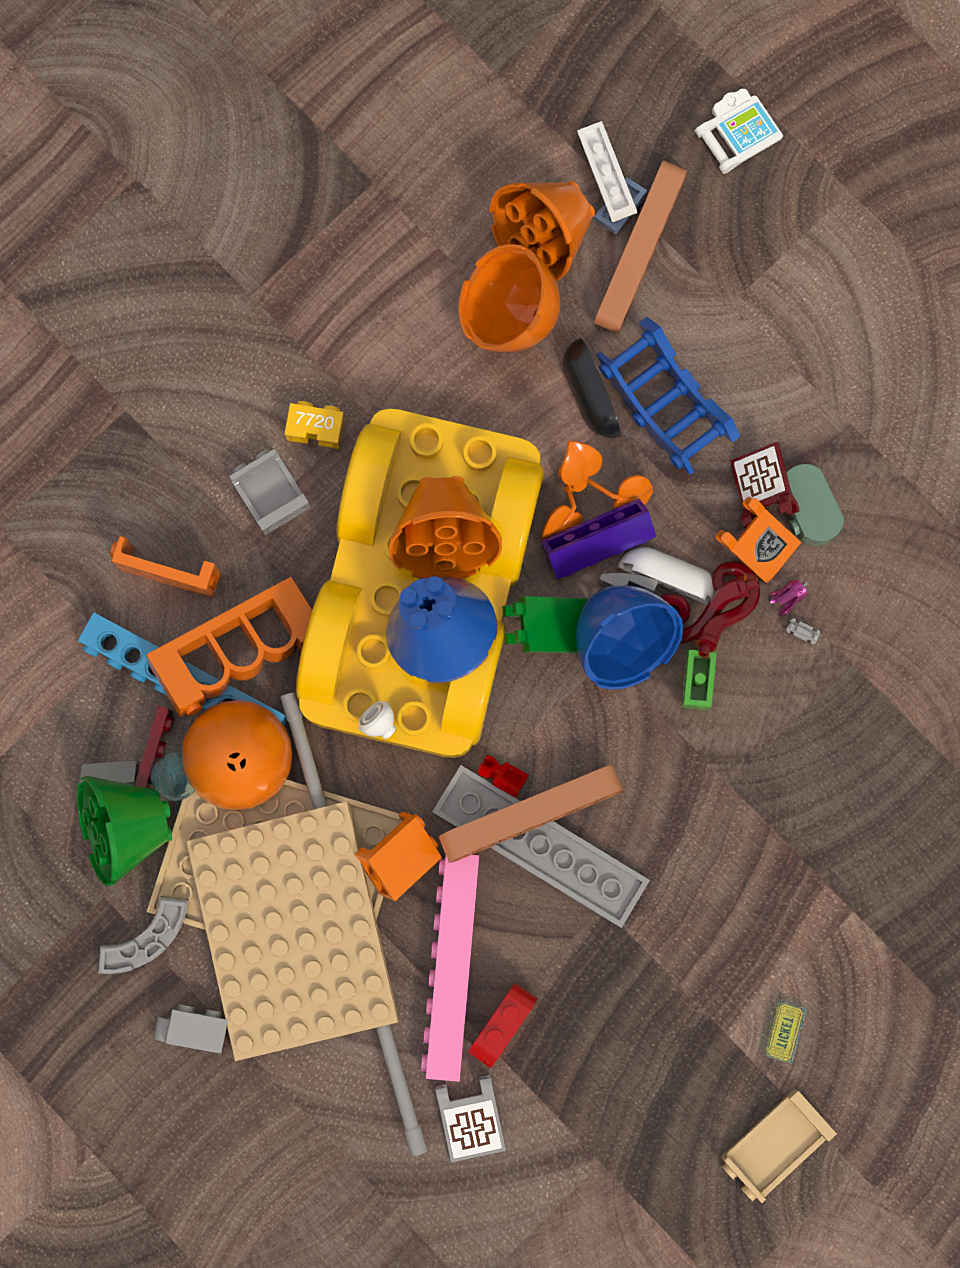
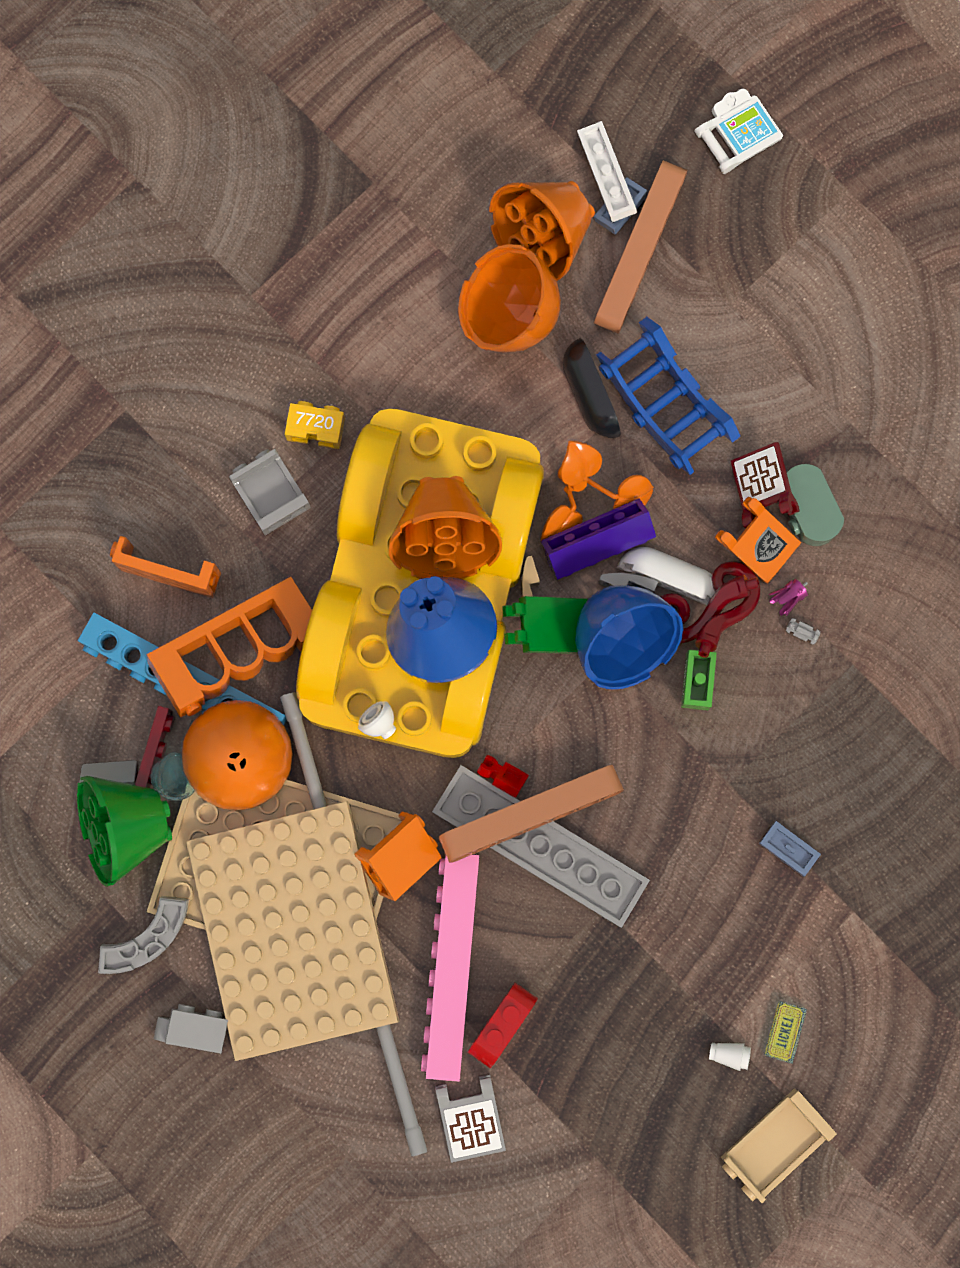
(530, 577): none -> tan slope
(731, 1054): none -> white cone
(789, 848): none -> sand blue plate

